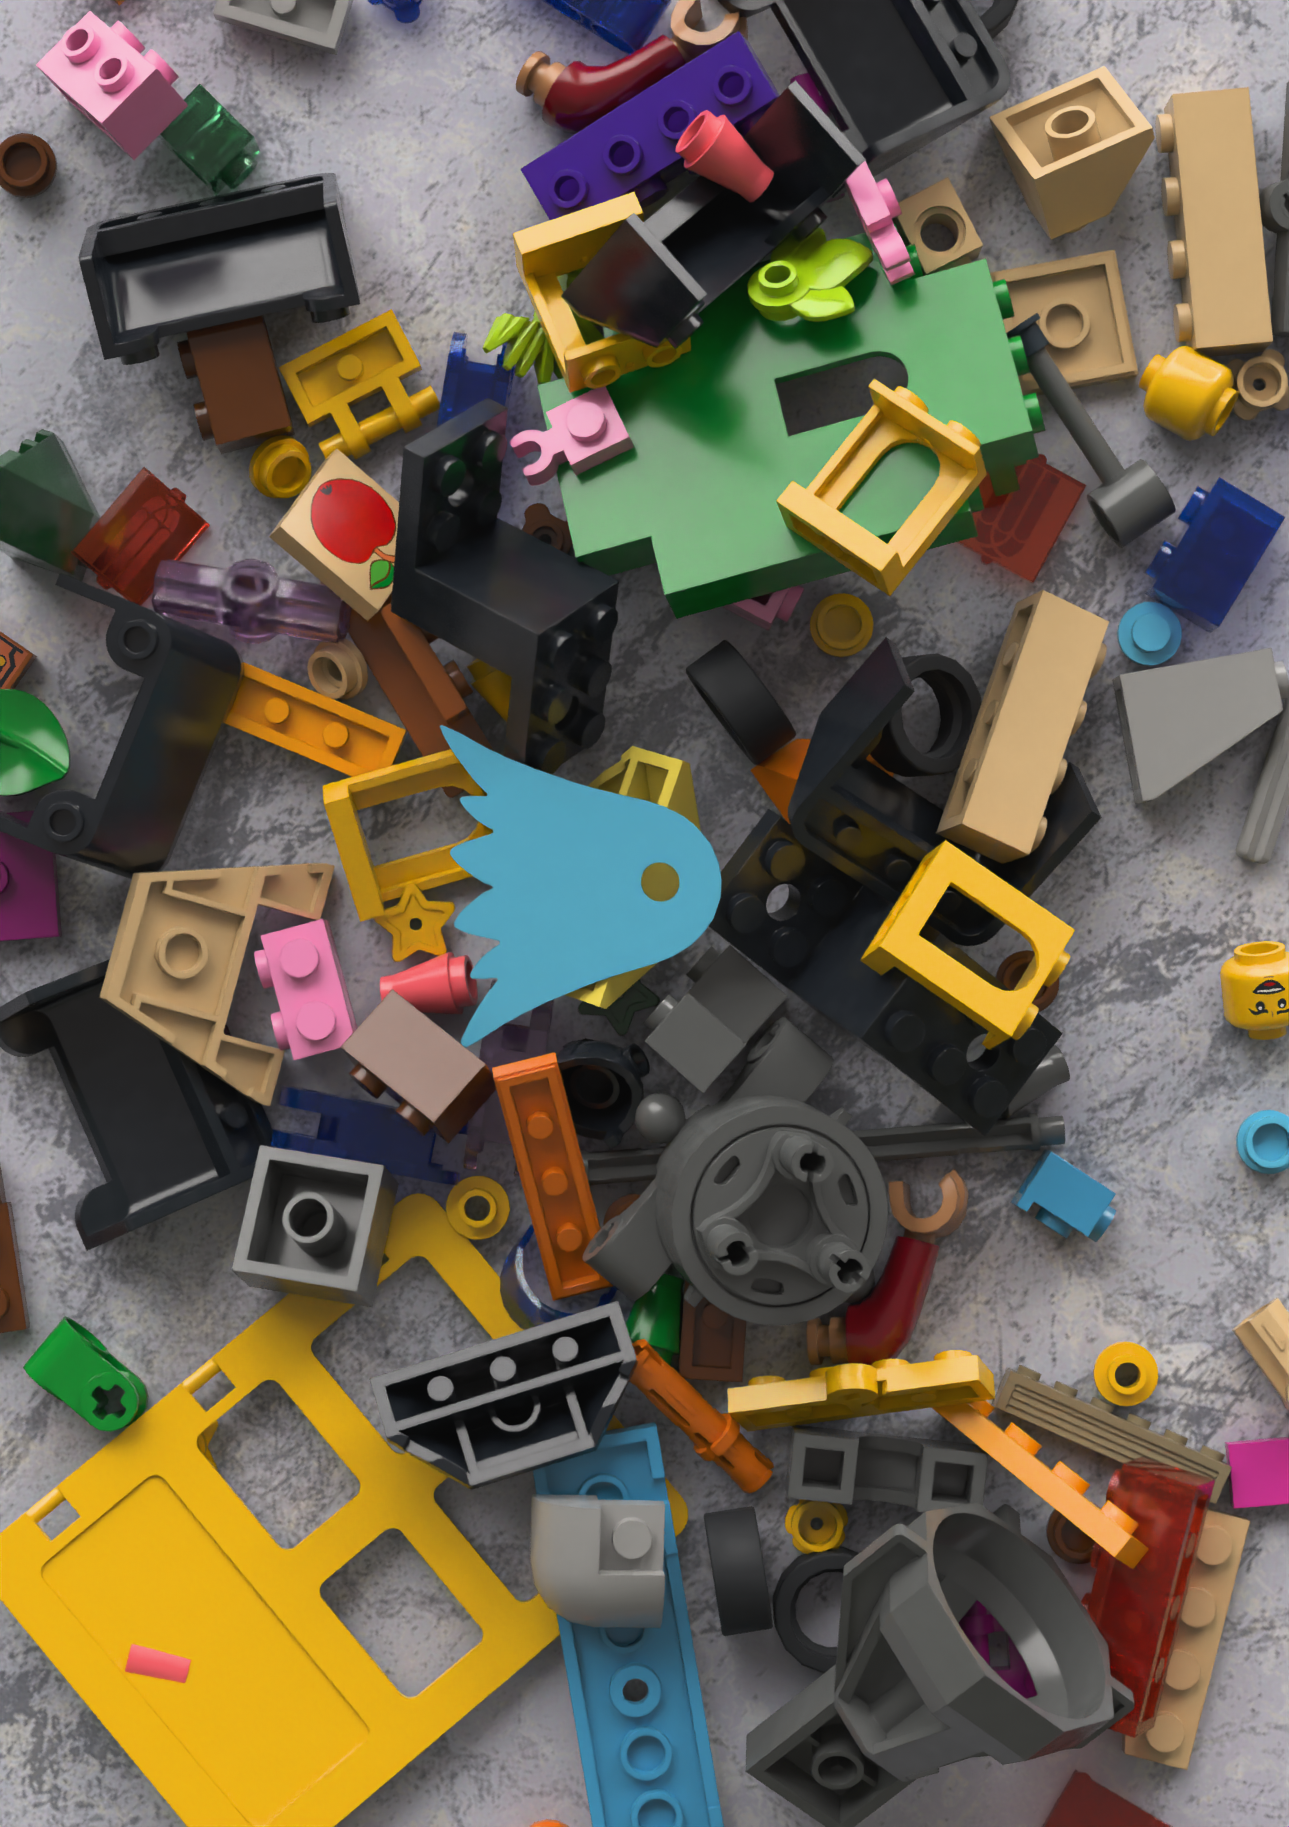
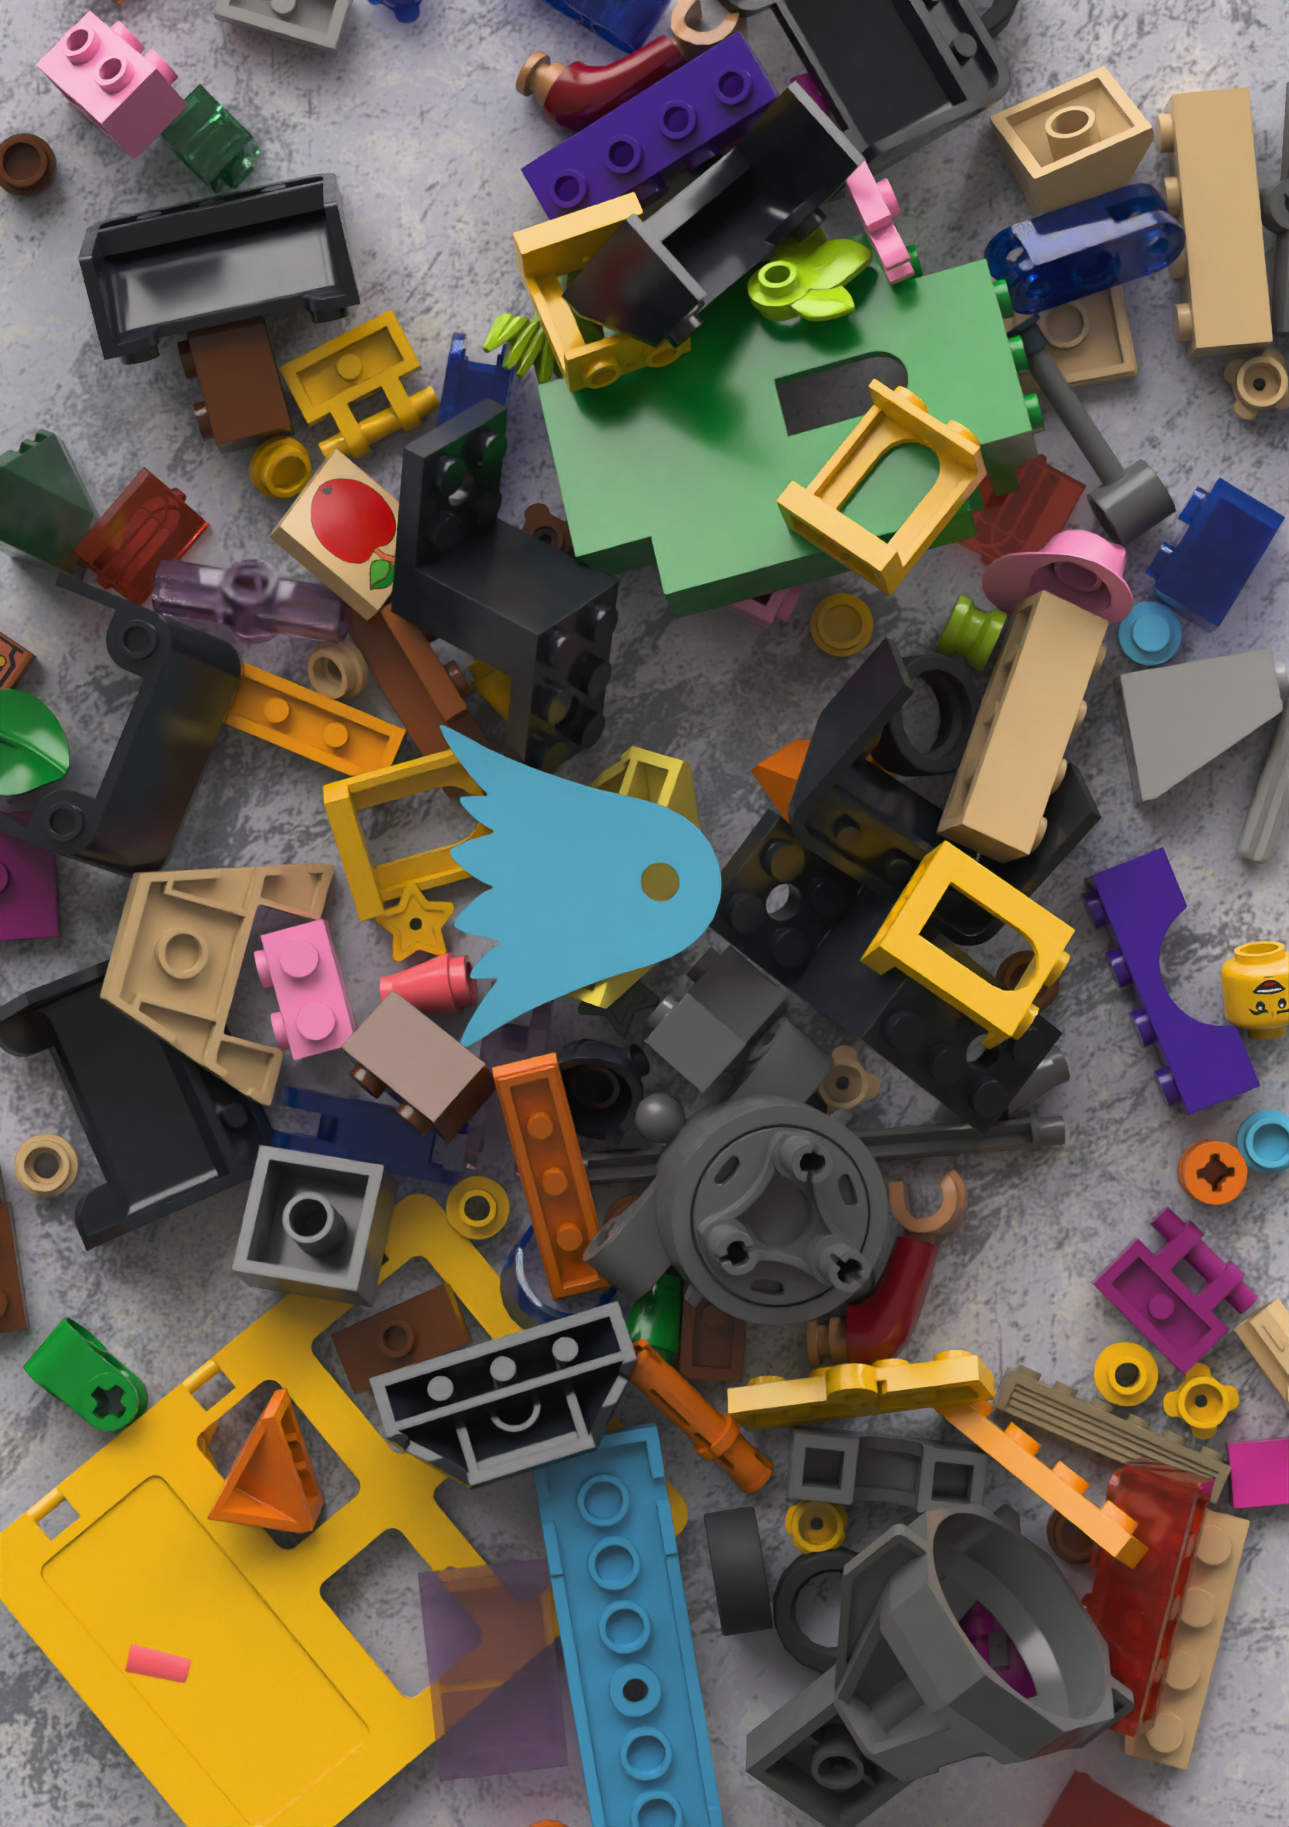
(26, 1165): none -> tan plate
(272, 1475): none -> orange slope
(402, 1336): none -> reddish brown plate
(493, 1669): none -> piece
(583, 433): bright pink plate -> none
(599, 1559): light grey brick -> none
(723, 156): coral cone -> none
(741, 702): black tyre -> none
(860, 1083): none -> tan plate
(938, 206): tan brick -> none
(971, 632): none -> lime wheel
(1066, 1198): dark azure brick -> none
(1070, 566): none -> bright pink piece
(1085, 248): none -> clear blue piece
(1161, 1304): none -> magenta plate
(1188, 393): yellow head -> none
(1197, 1059): none -> dark purple arch
(1200, 1172): none -> orange wheel
(1206, 1418): none -> yellow plate

